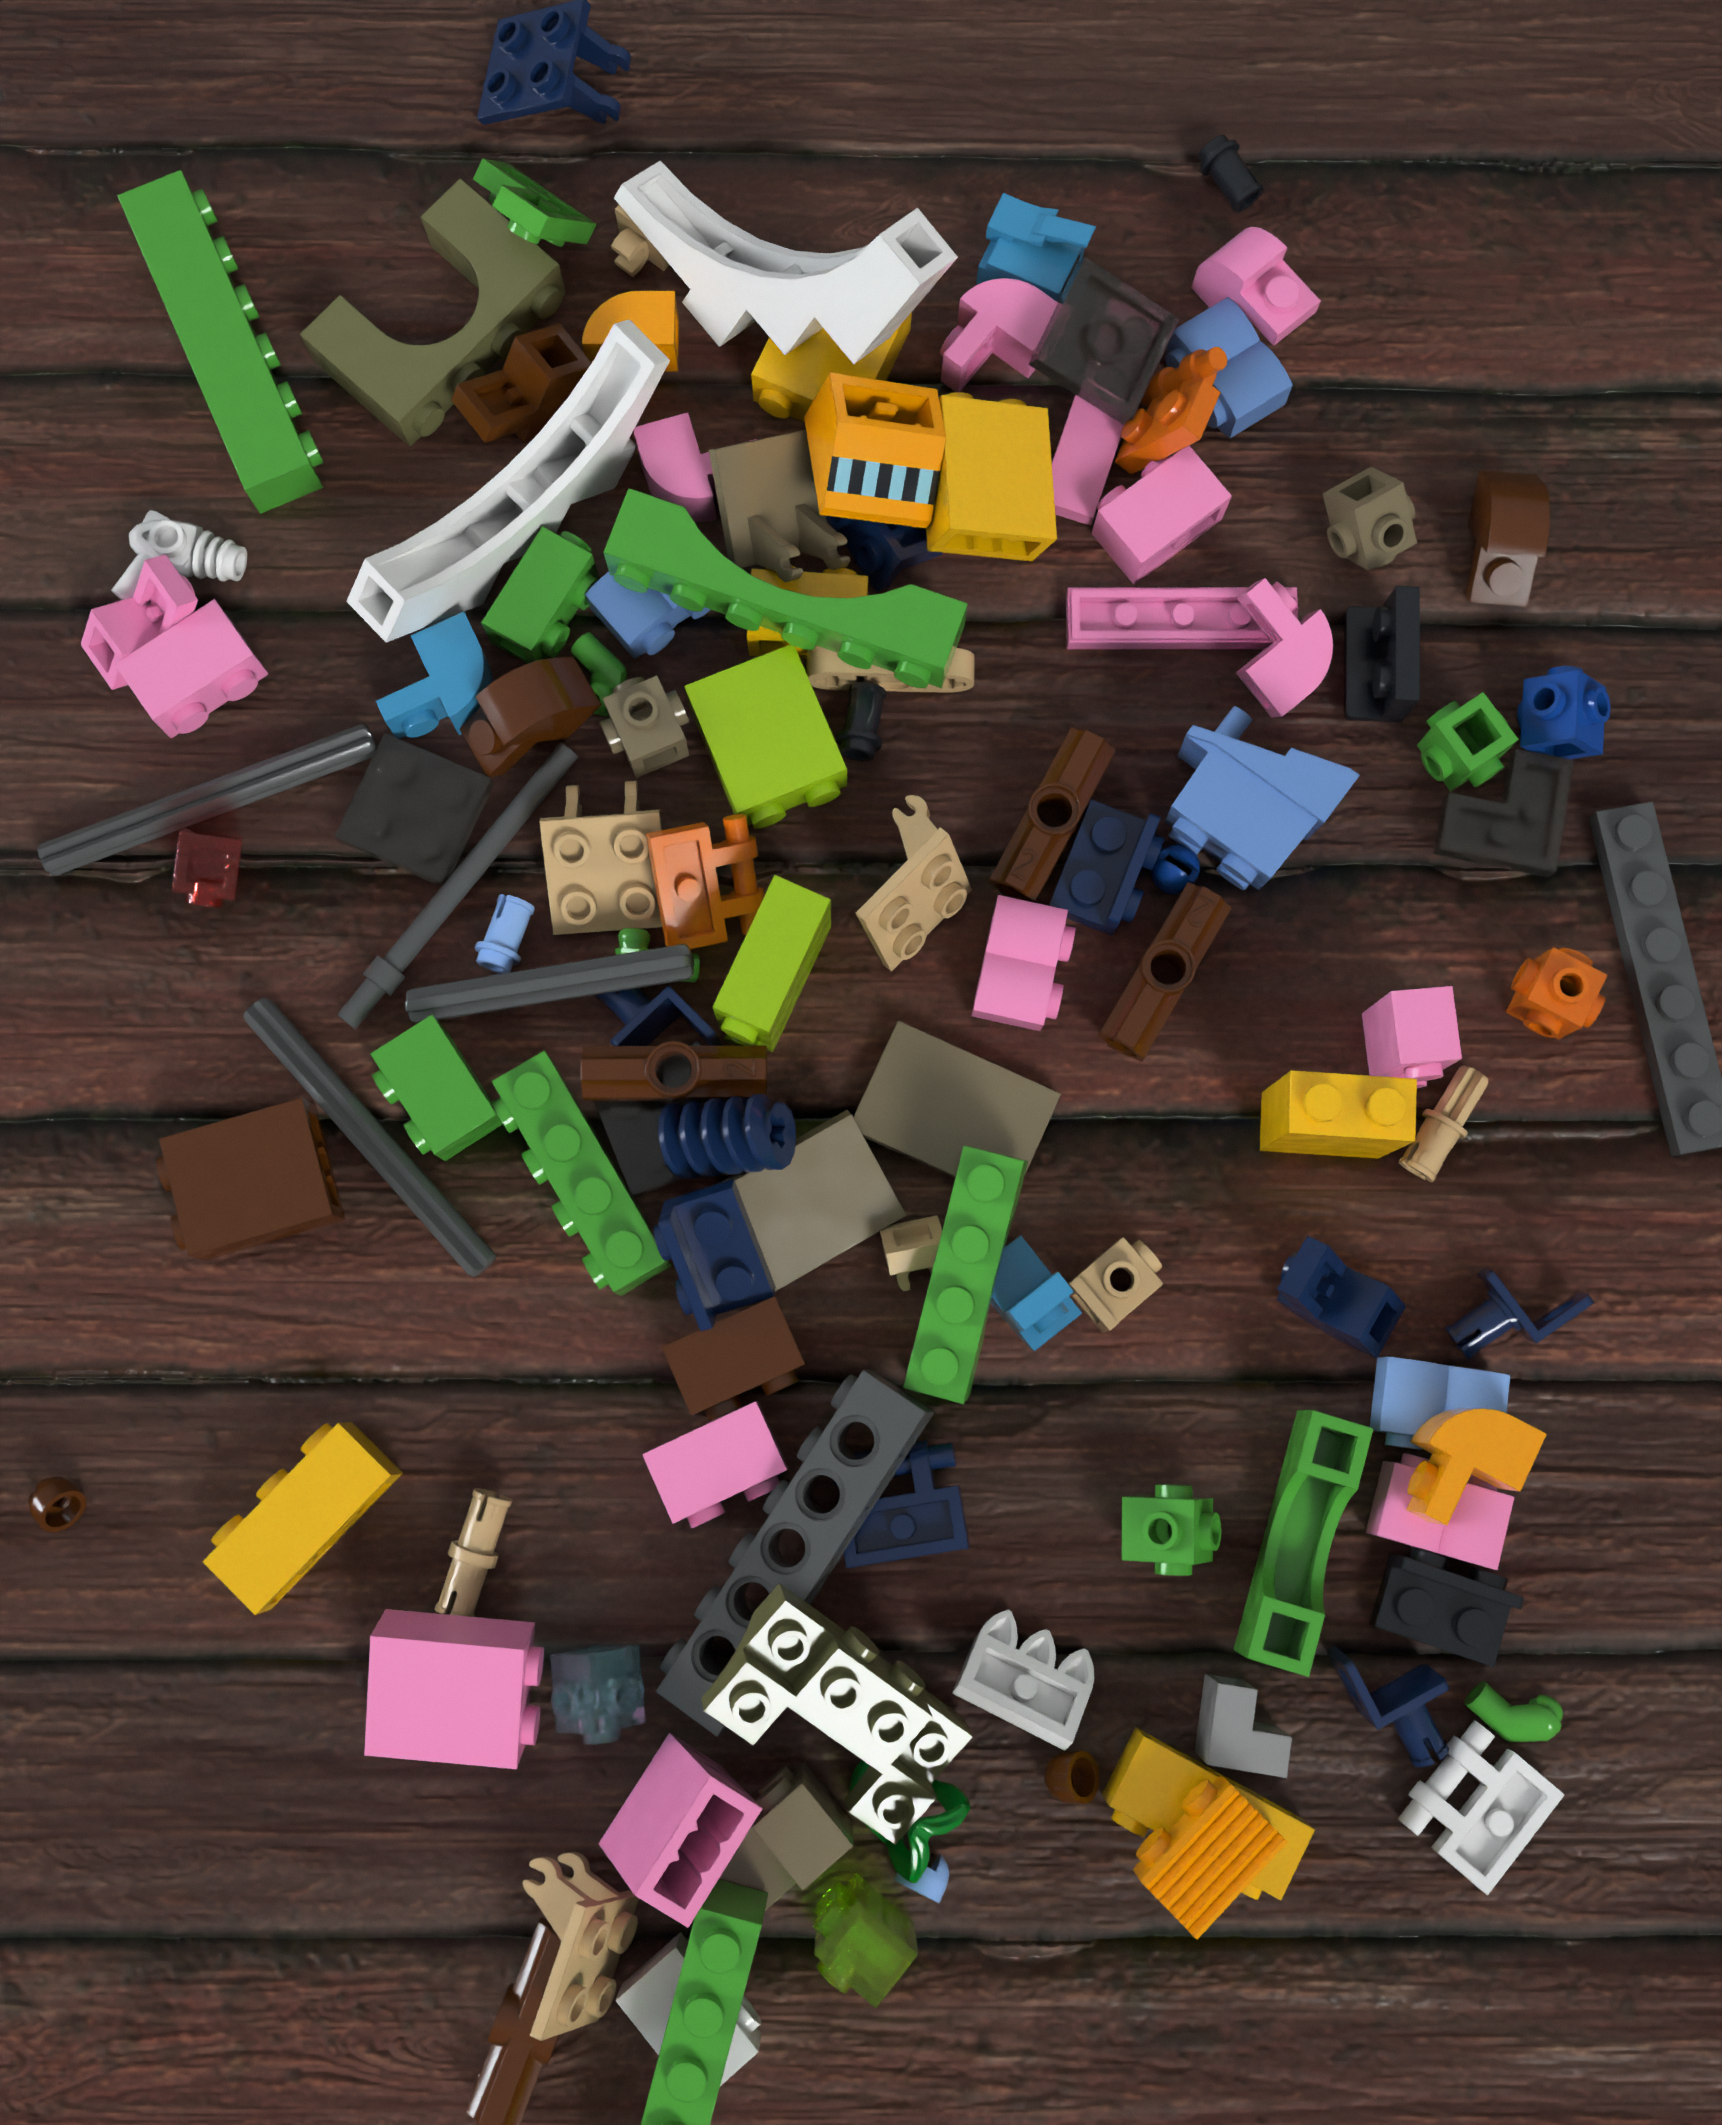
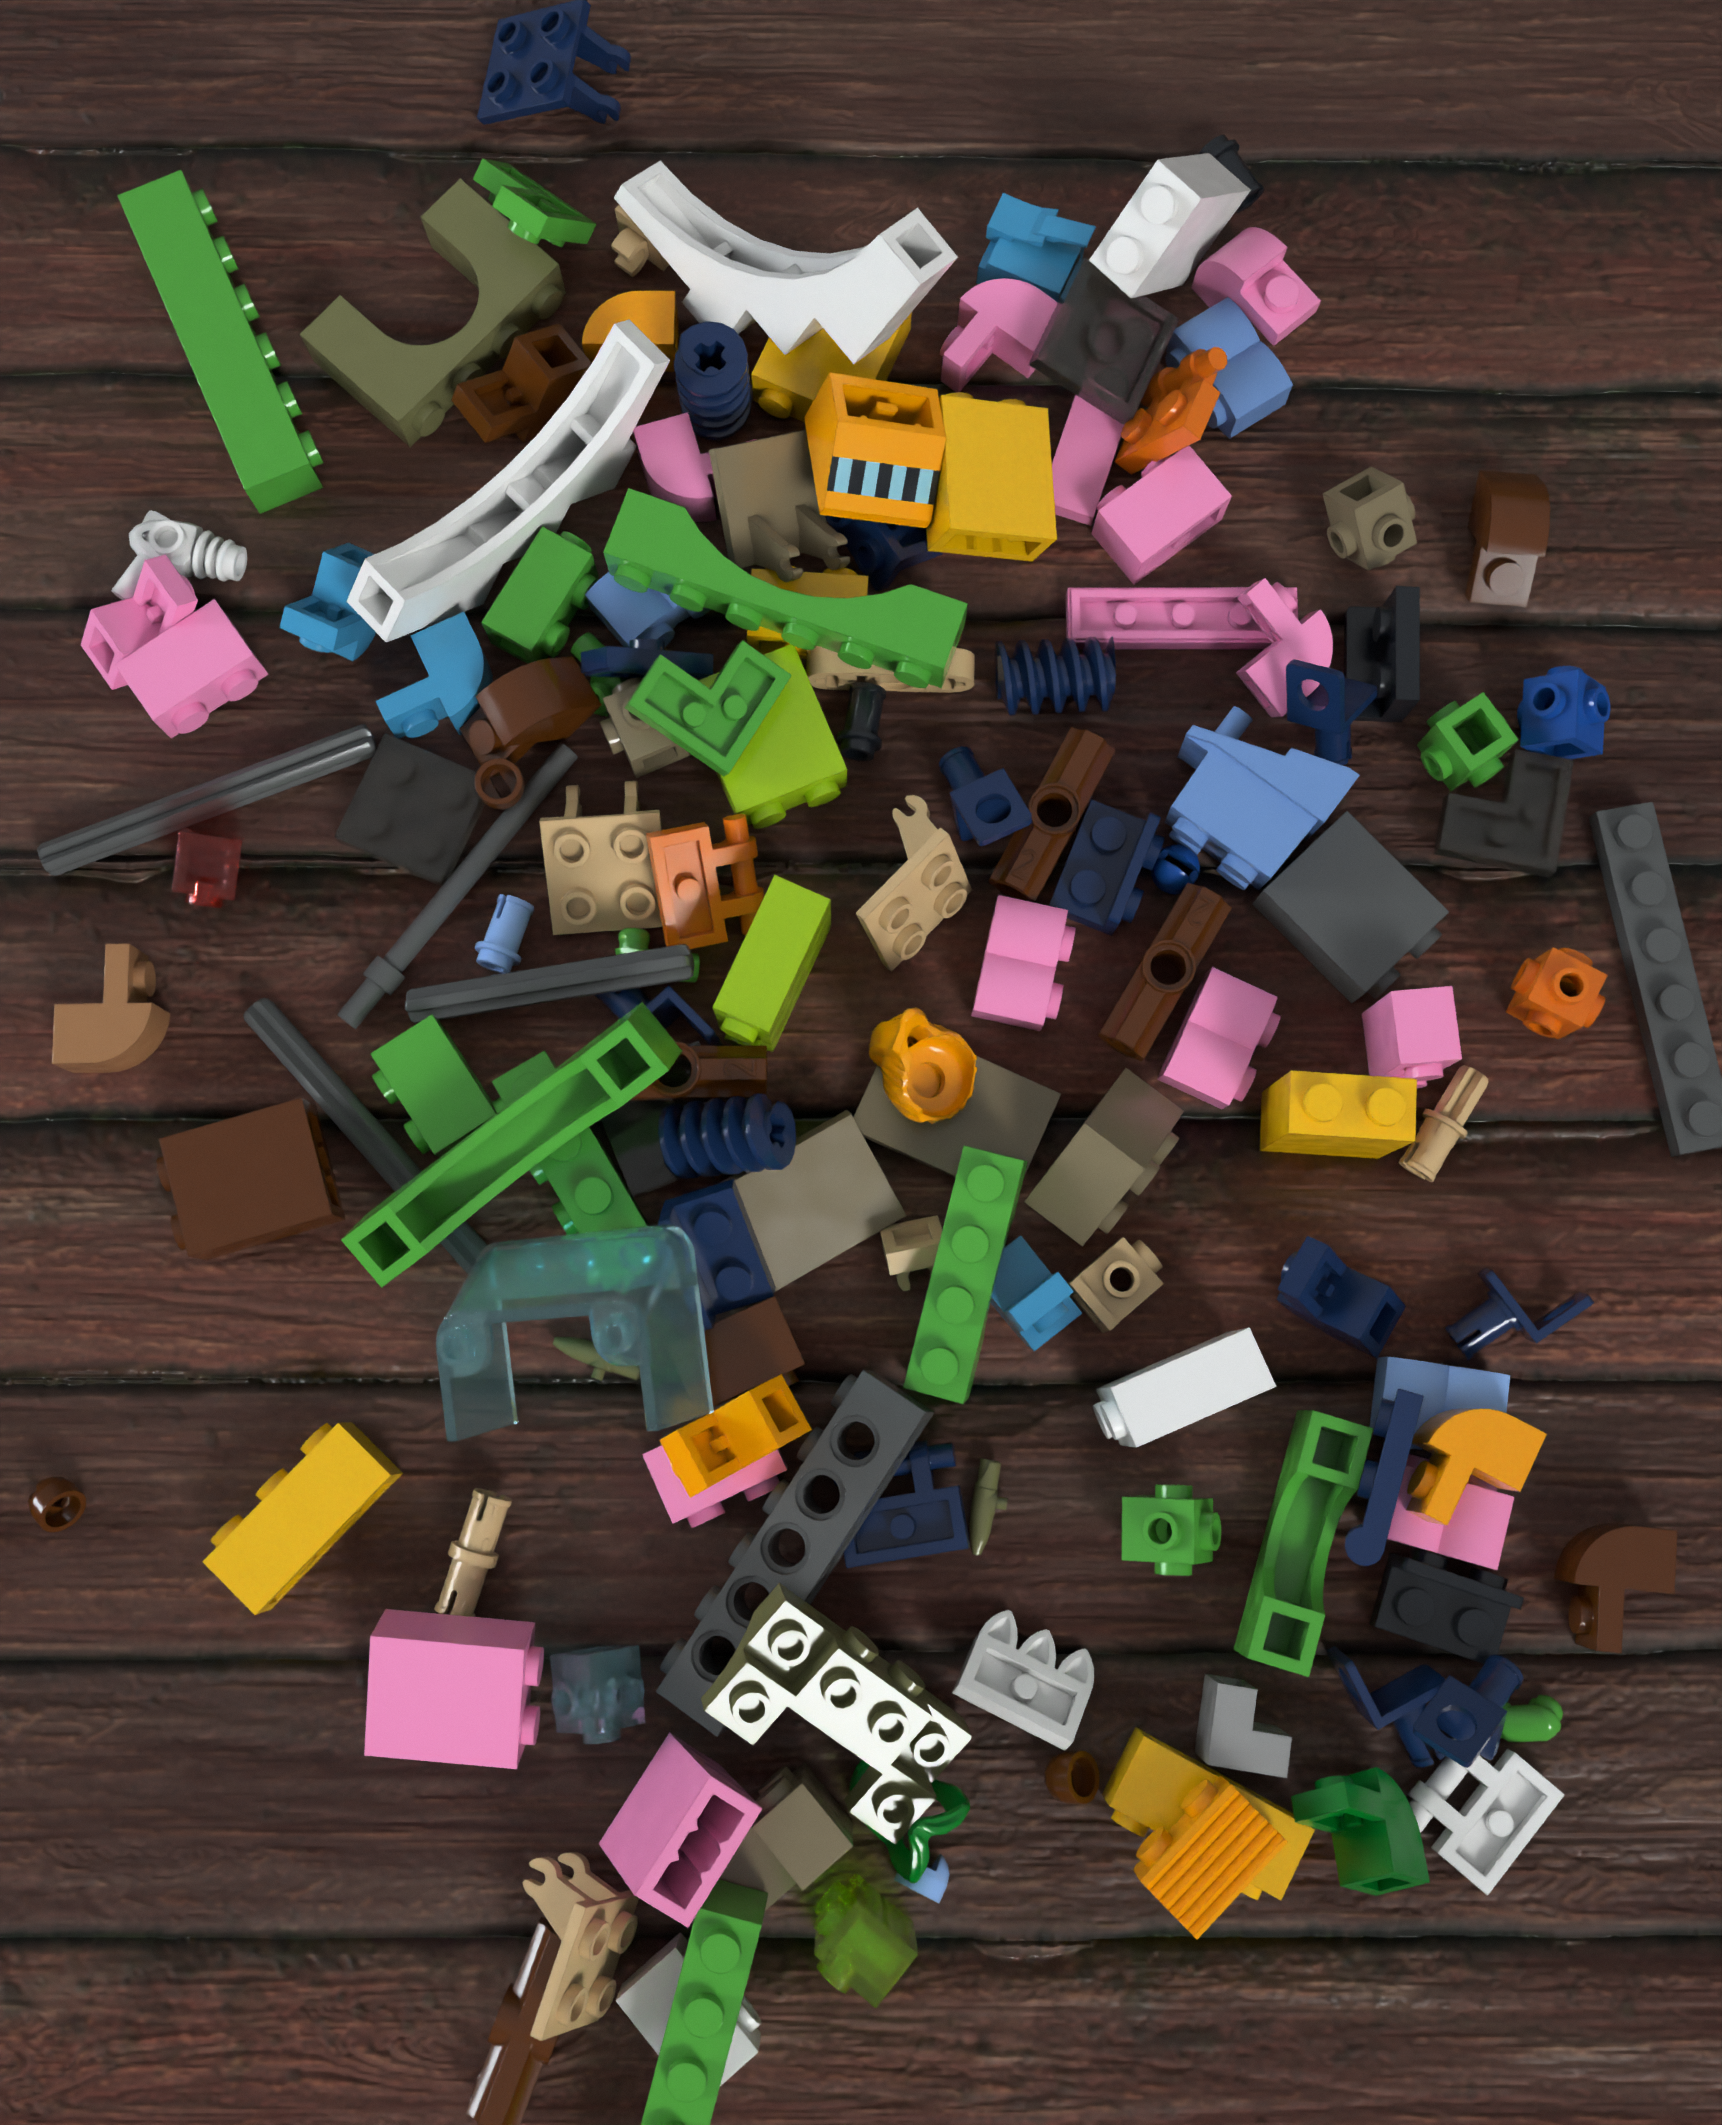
(120, 1029): none -> medium nougat brick
(325, 618): none -> dark azure brick
(510, 775): none -> reddish brown hinge
(512, 1142): none -> bright green arch
(585, 1352): none -> olive helmet
(639, 657): none -> dark blue plate
(640, 1309): none -> clear light blue windscreen
(713, 380): none -> dark blue piece
(714, 720): none -> bright green plate
(735, 1435): none -> light orange brick
(923, 1066): none -> light orange hair
(982, 804): none -> dark blue bracket
(984, 1504): none -> olive helmet
(1055, 675): none -> dark blue piece
(1107, 1156): none -> dark tan brick
(1169, 224): none -> white brick
(1183, 1389): none -> white brick
(1219, 1039): none -> bright pink brick
(1328, 708): none -> dark blue bracket
(1352, 909): none -> dark grey brick
(1371, 1830): none -> green brick
(1383, 1479): none -> dark blue plate
(1470, 1713): none -> dark blue bracket
(1604, 1564): none -> reddish brown brick

